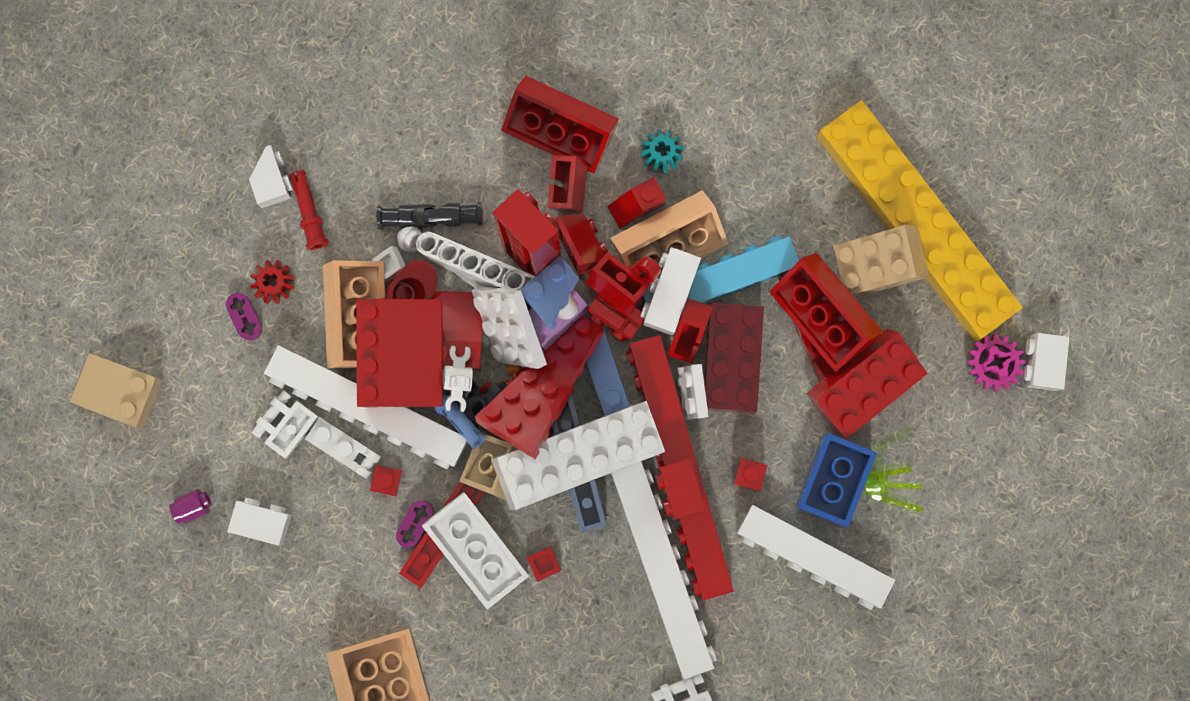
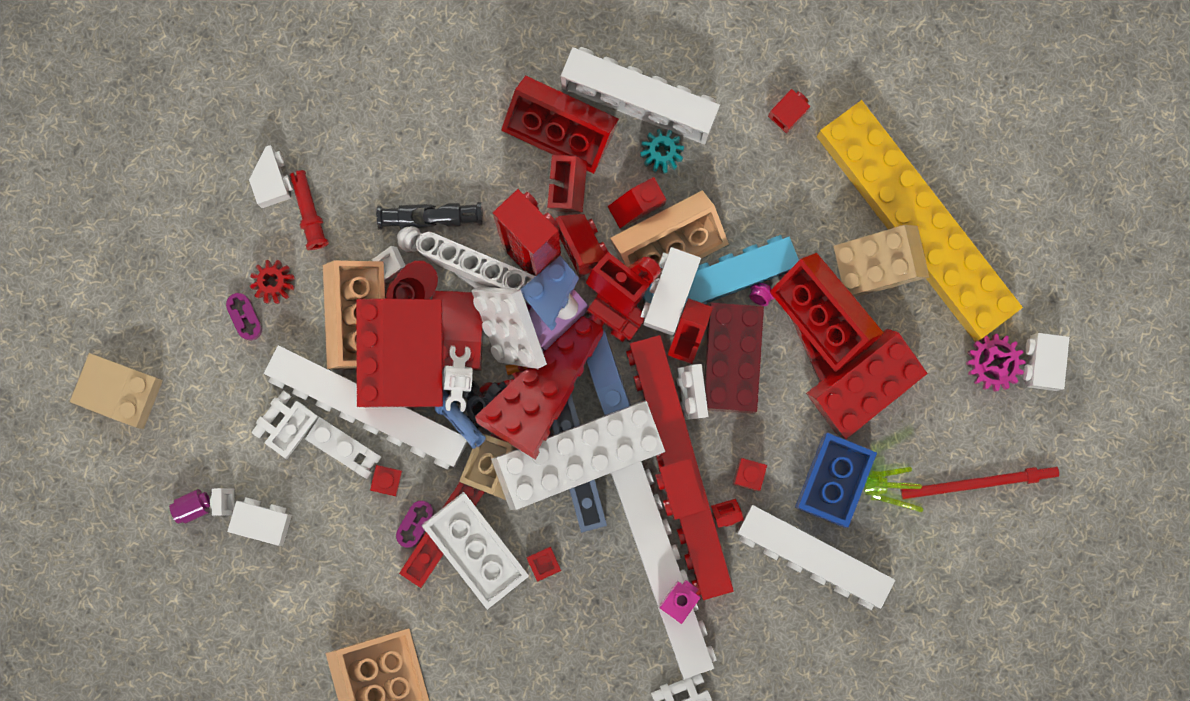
(222, 501): none -> white plate
(639, 95): none -> white brick
(680, 601): none -> dark pink brick
(727, 513): none -> red plate
(761, 294): none -> dark pink plate
(789, 110): none -> red brick
(1029, 475): none -> red bar

